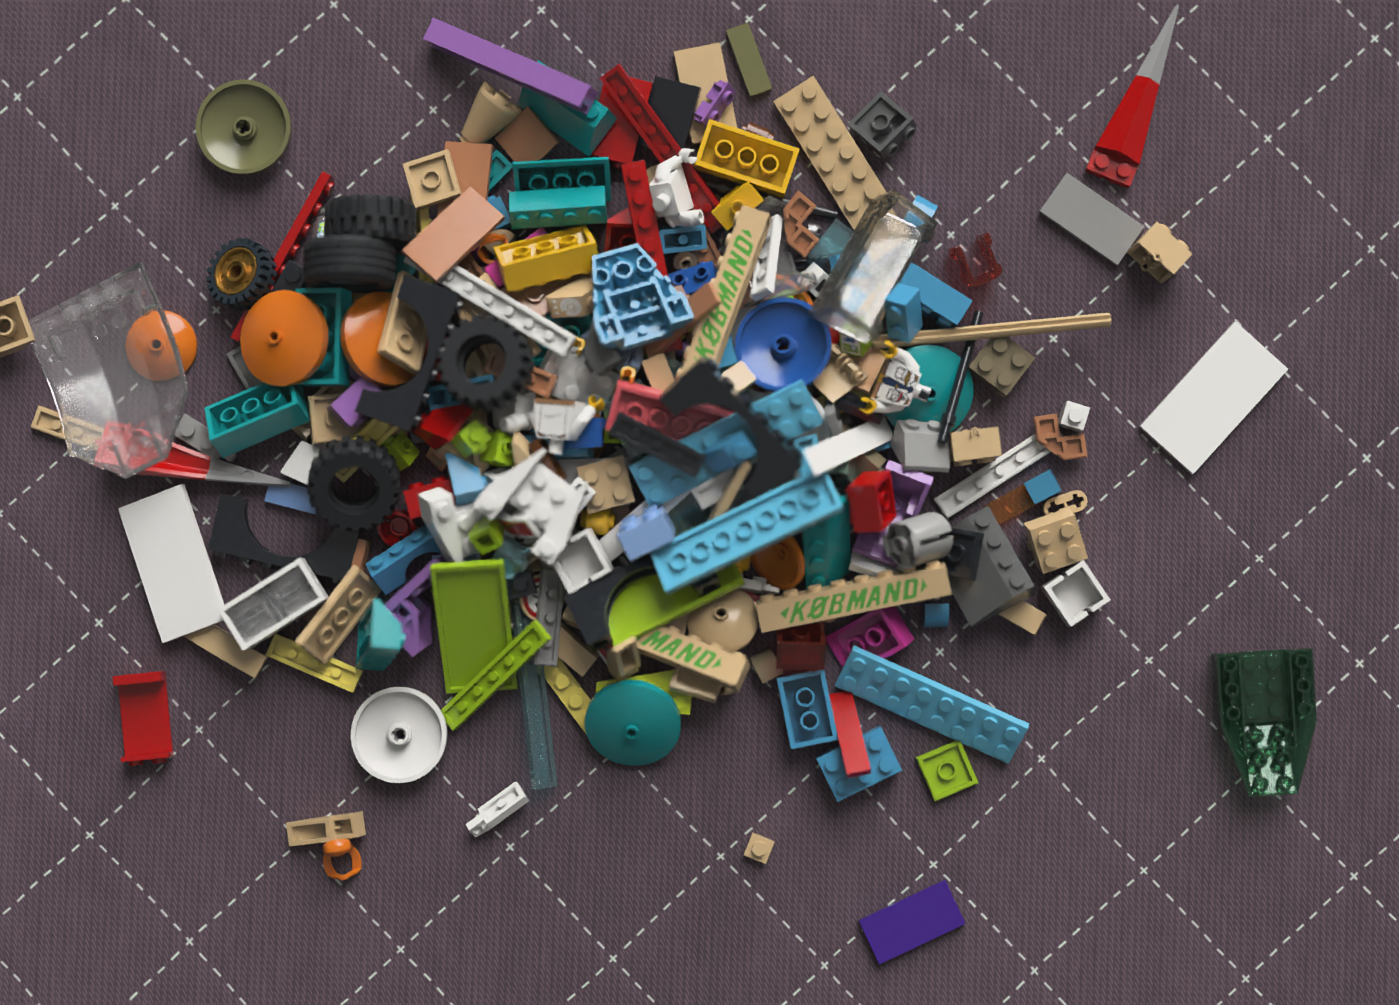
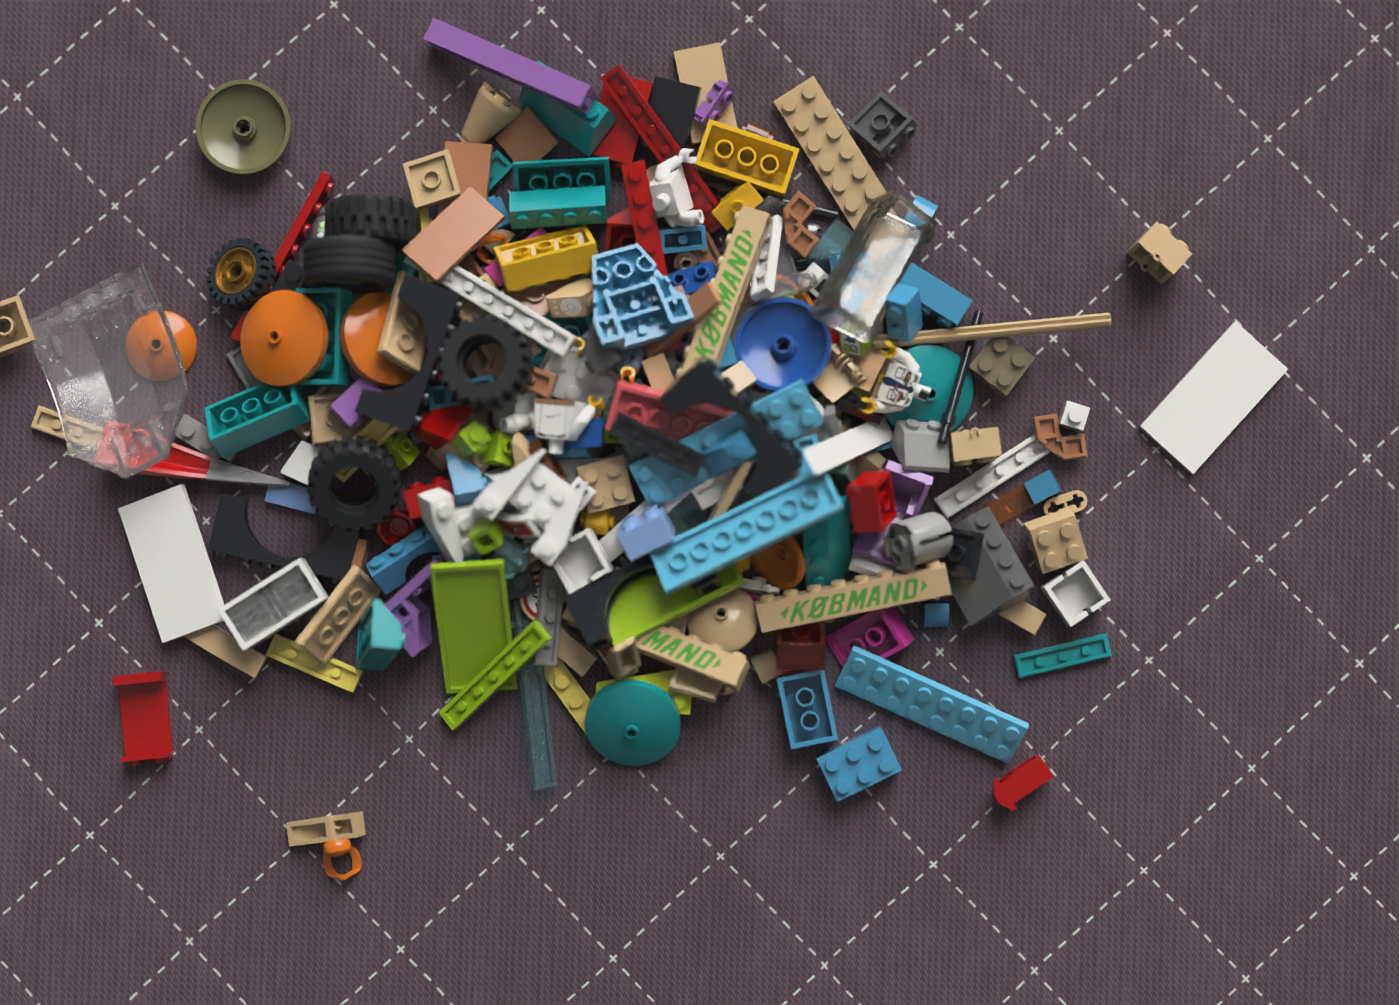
(376, 738): white dish -> none
(497, 809): white hinge -> none
(748, 60): olive tile -> none
(759, 848): tan plate -> none
(849, 734): tile -> none
(912, 921): dark purple tile -> none
(946, 770): lime tile -> none
(984, 242): clear red piece -> none
(1020, 782): none -> red piece
(1062, 655): none -> teal tile
(1091, 219): light grey tile -> none
(1123, 140): red plate -> none
(1267, 715): clear green wedge -> none

